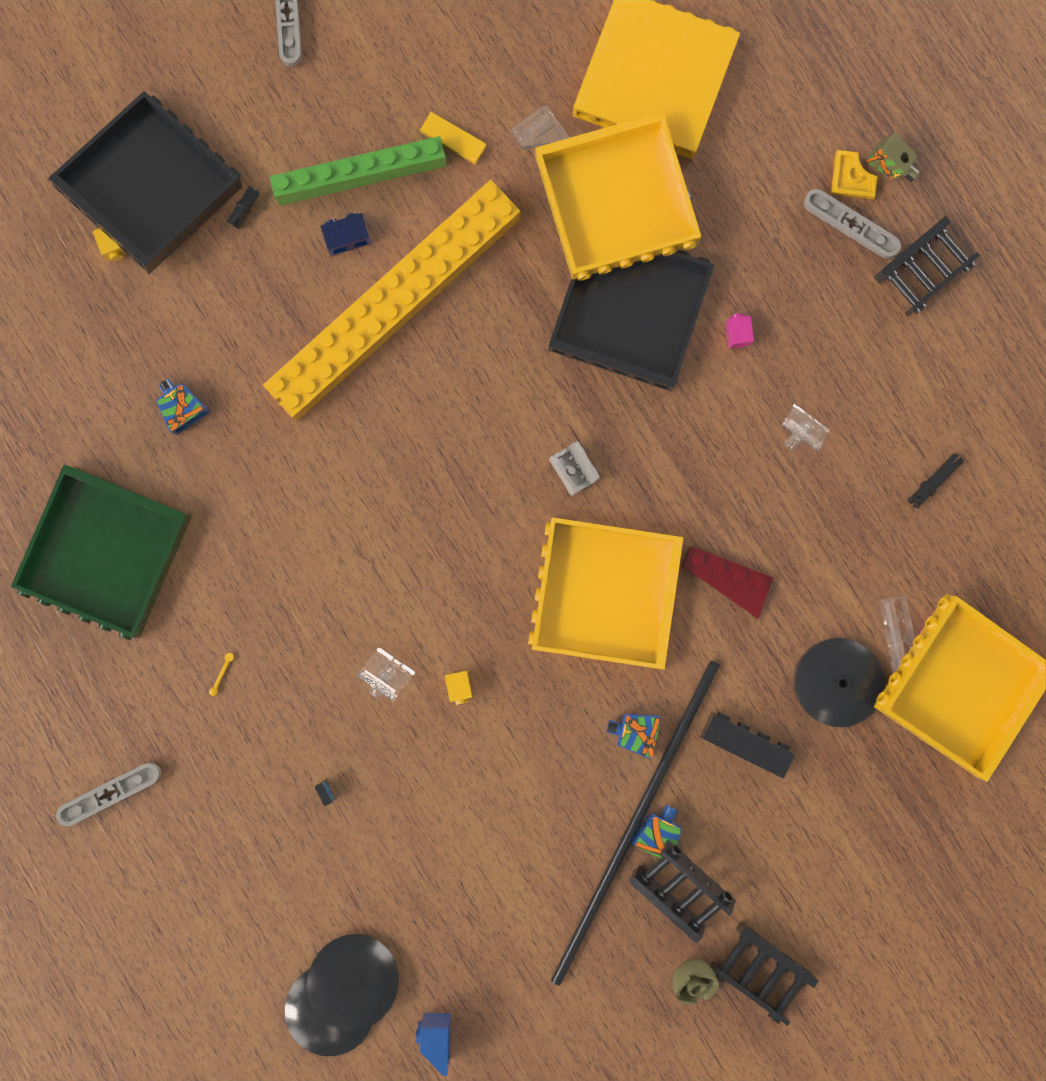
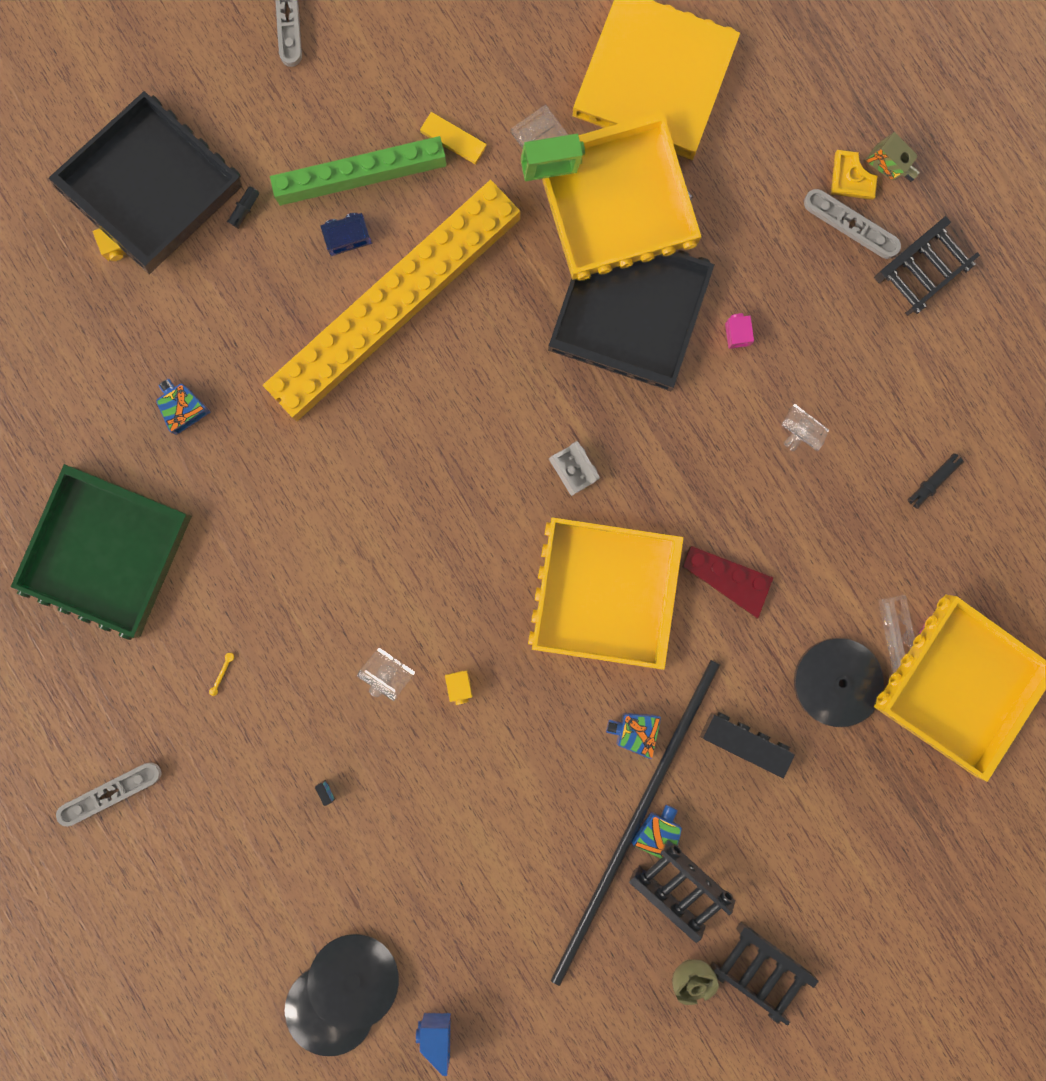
(552, 157): none -> bright green window

